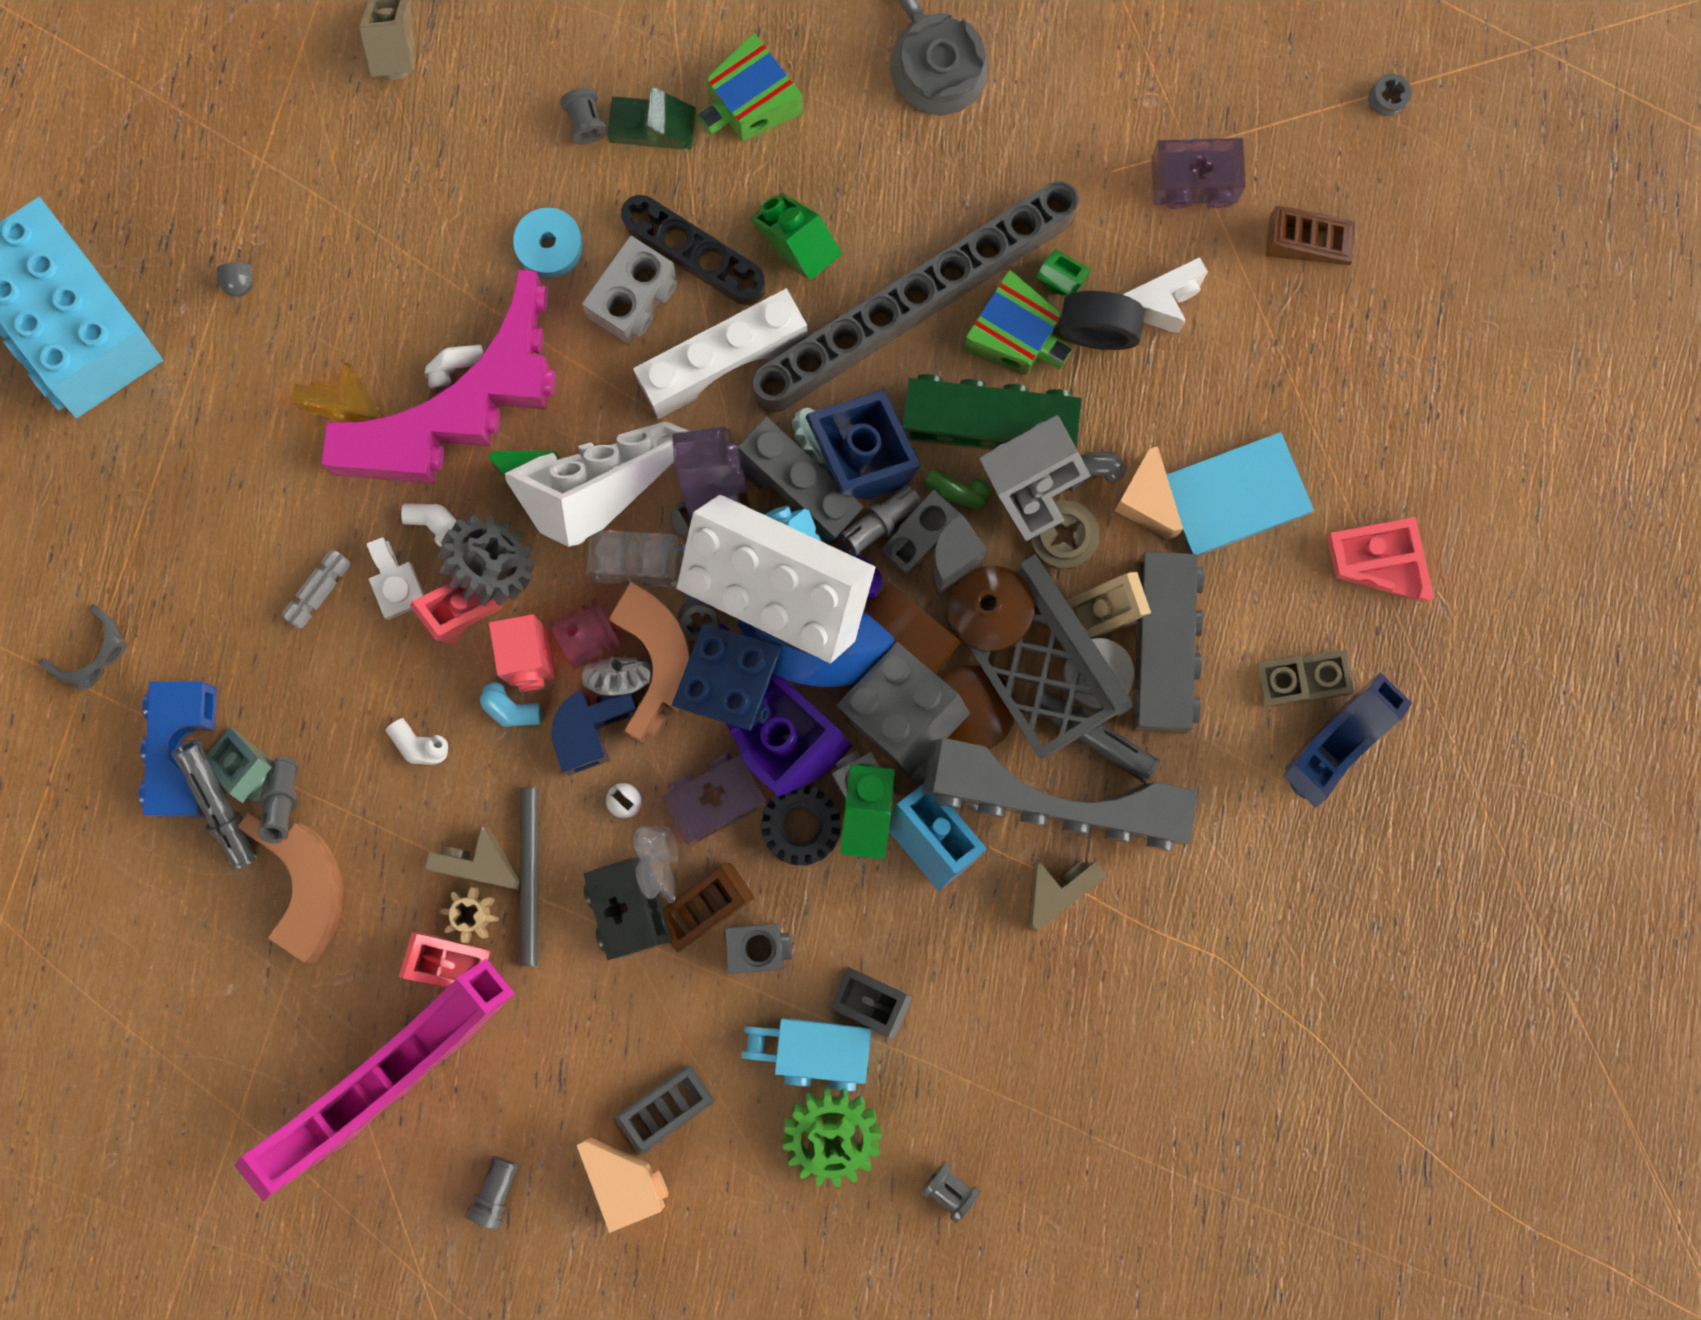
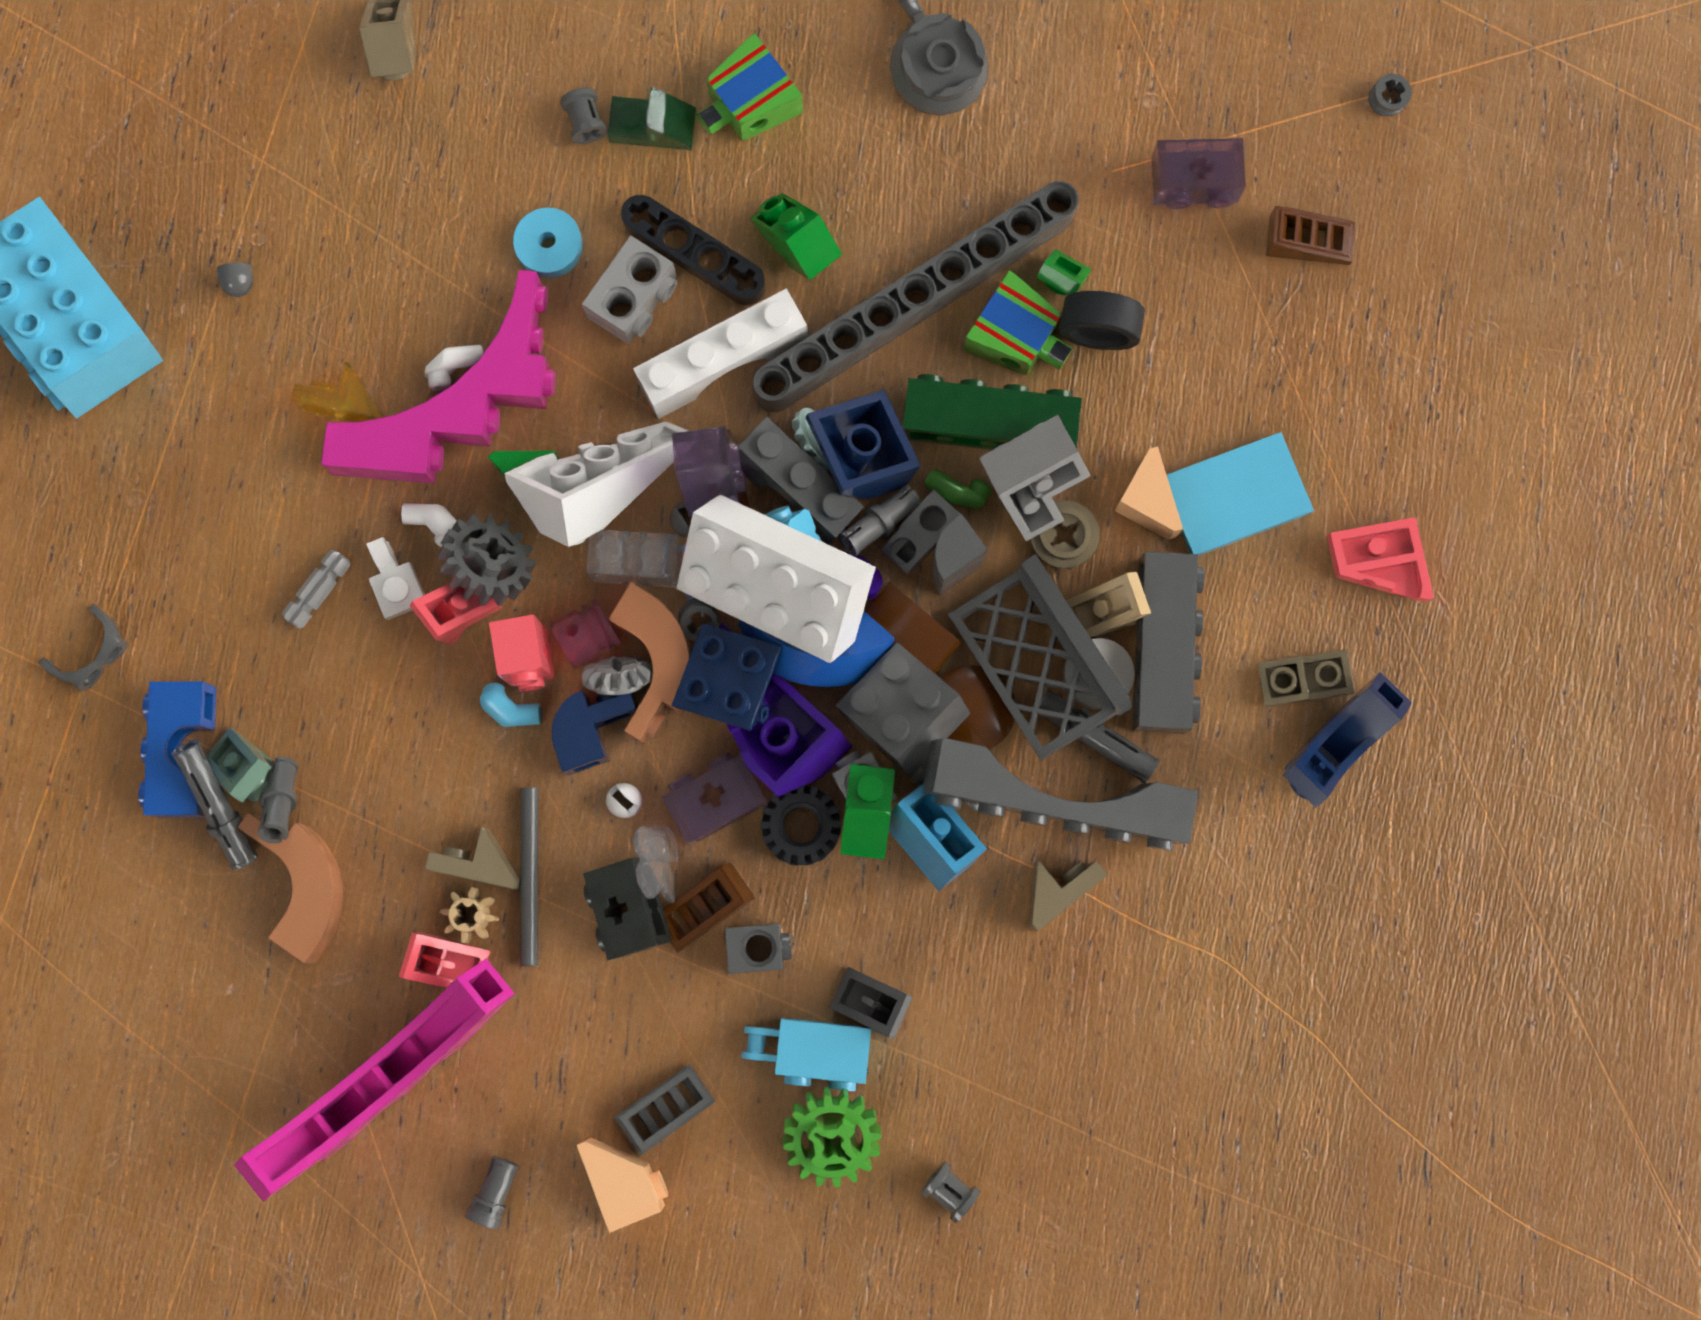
(417, 749): white arm -> none
(994, 628): reddish brown dish -> none
(1102, 463): dark grey arm -> none
(1160, 294): white slope -> none

